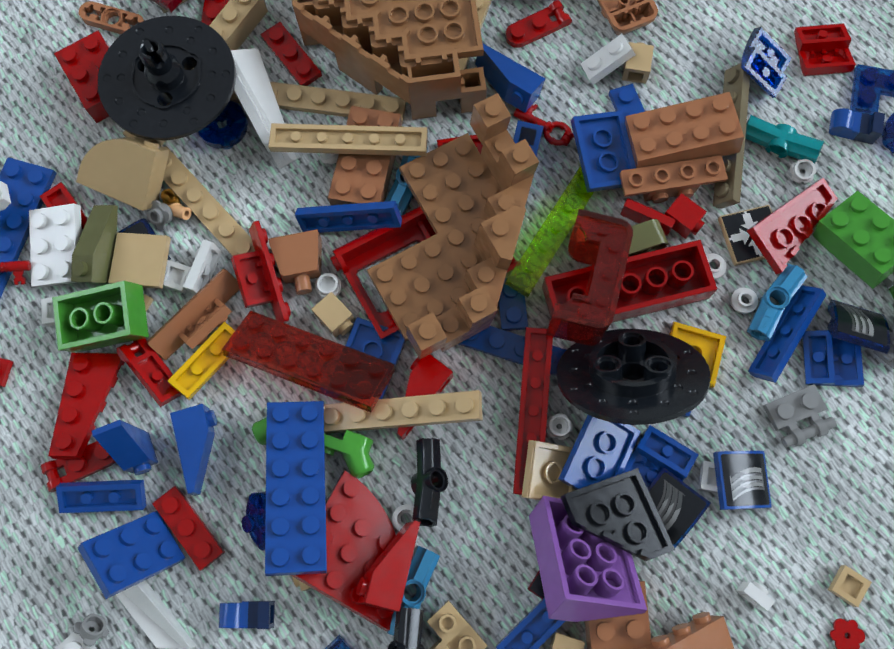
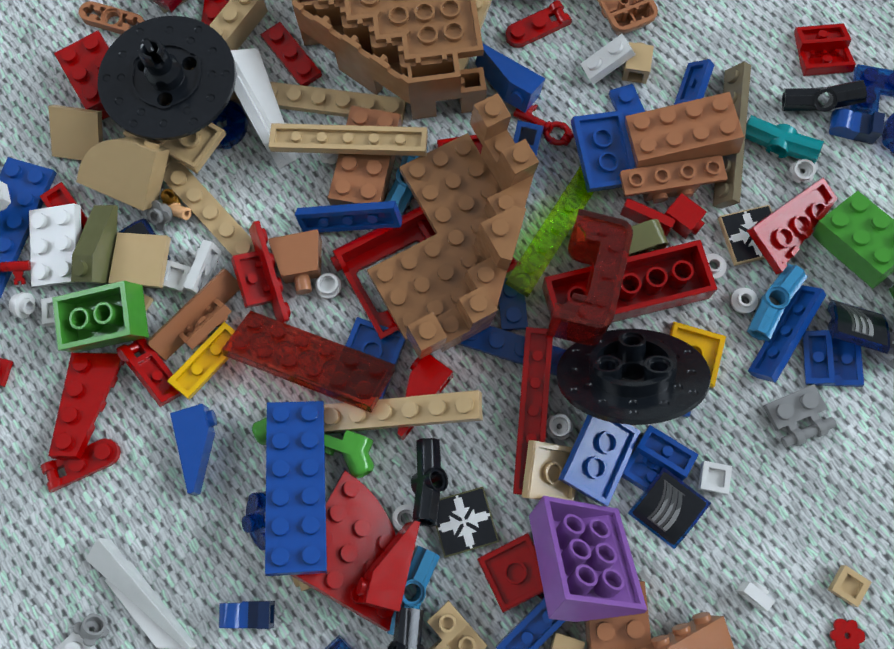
(22, 304): none -> white plate
(74, 131): none -> tan tile
(101, 496): blue plate -> none
(127, 446): blue slope -> none
(130, 553): blue plate -> none
(188, 528): red plate -> none
(196, 148): none -> tan tile
(334, 315): tan brick -> none
(465, 522): none -> black tile
(513, 572): none -> red tile
(620, 514): black plate -> none
(695, 81): none -> blue plate
(742, 480): slope -> none
(765, 61): clear blue slope -> none
(839, 96): none -> black piece

